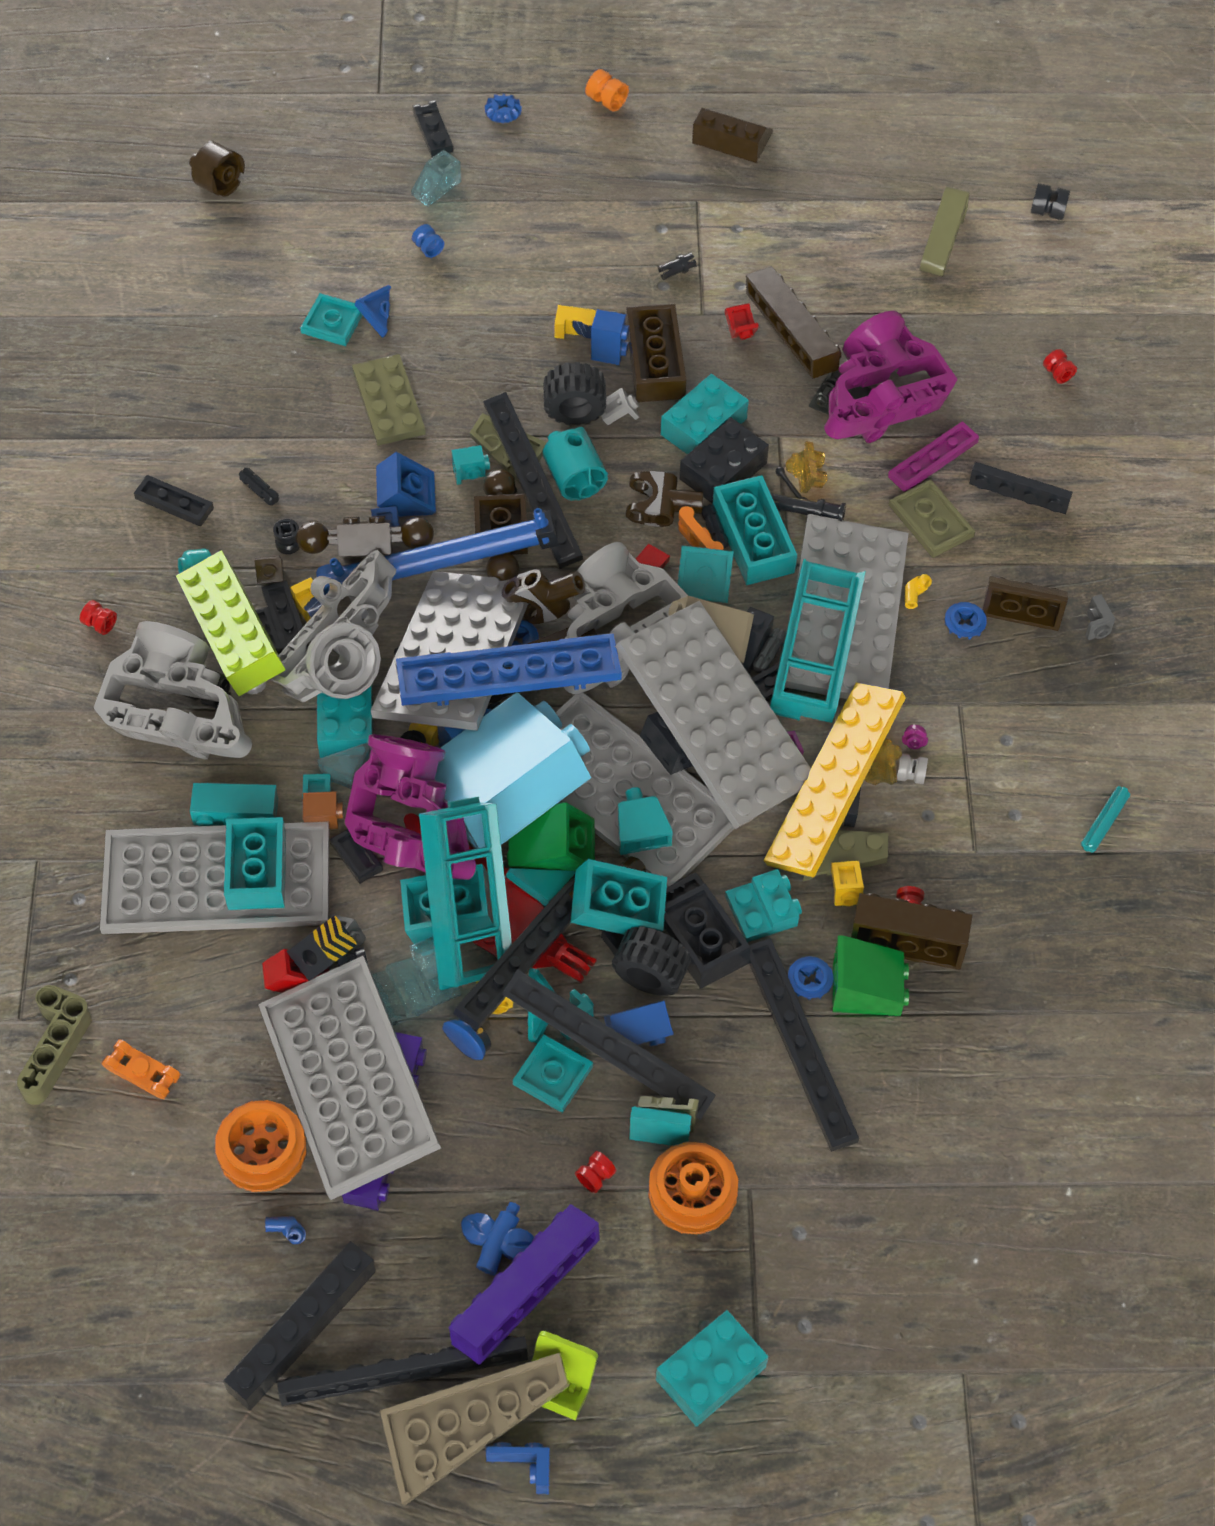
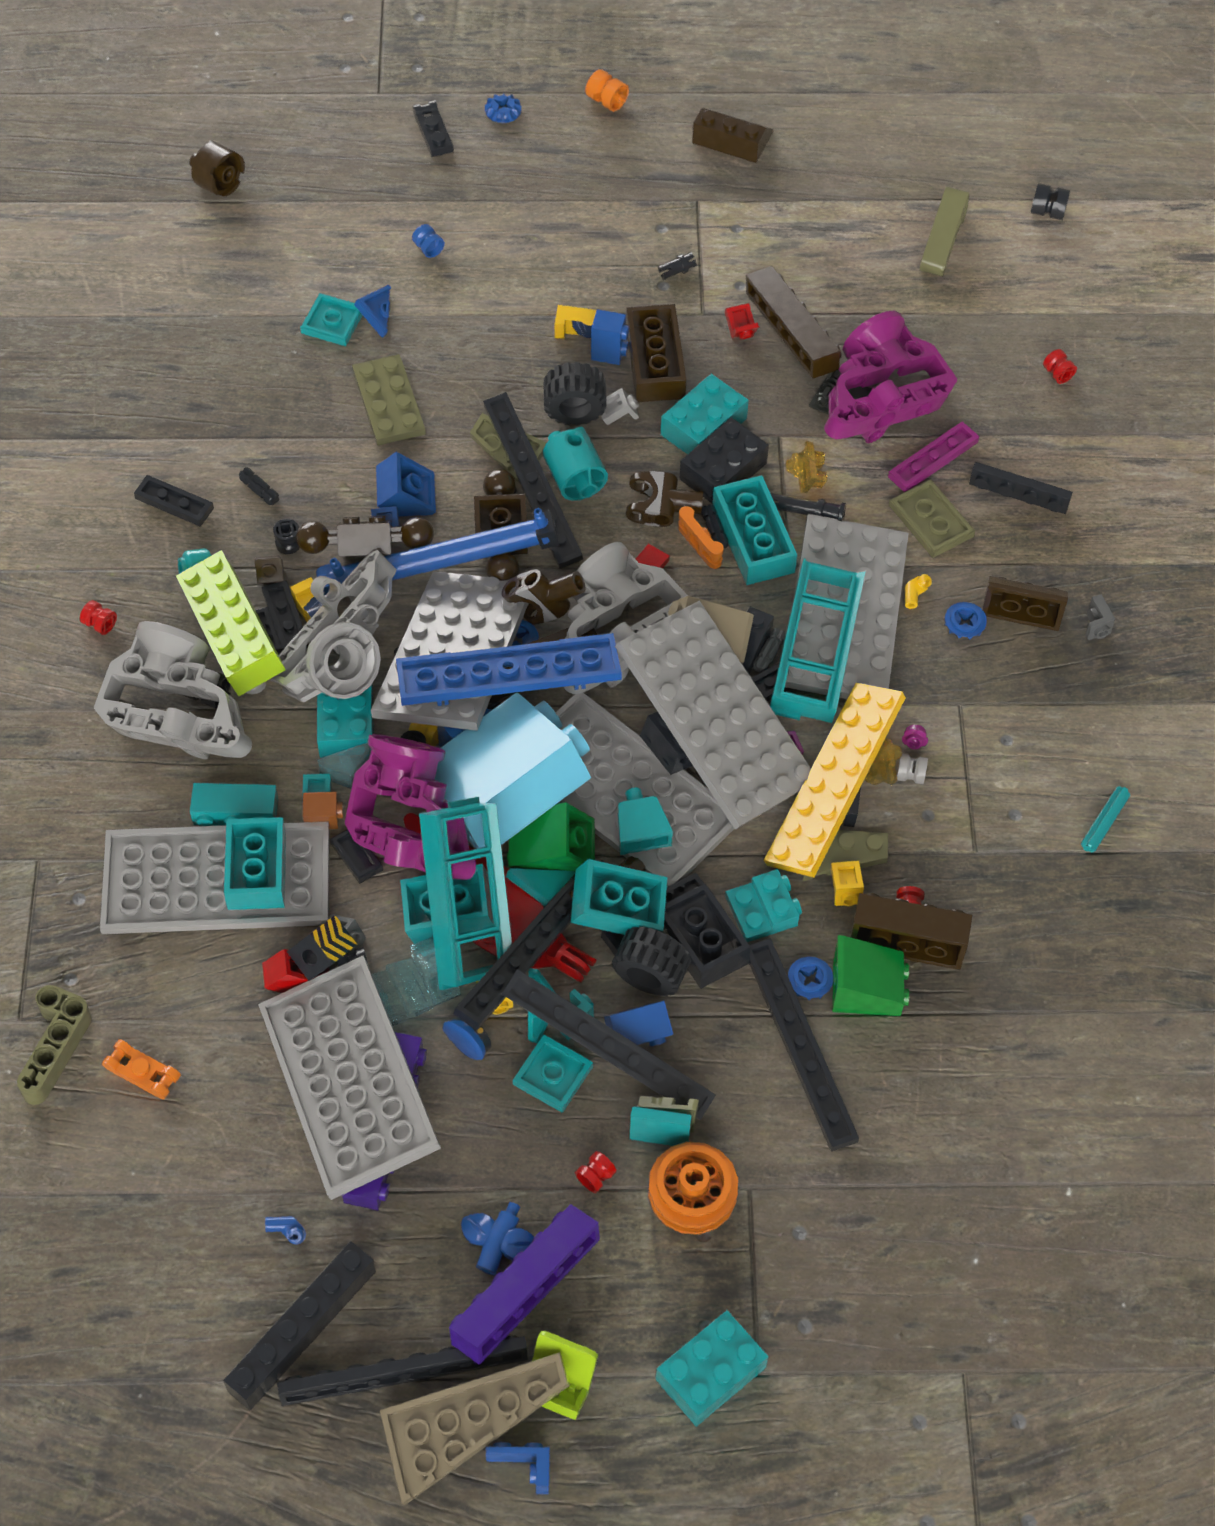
(269, 1169): orange wheel -> none
(437, 178): clear light blue slope -> none
(469, 463): teal brick -> none
(705, 573): teal tile -> none
(780, 471): black hinge -> none

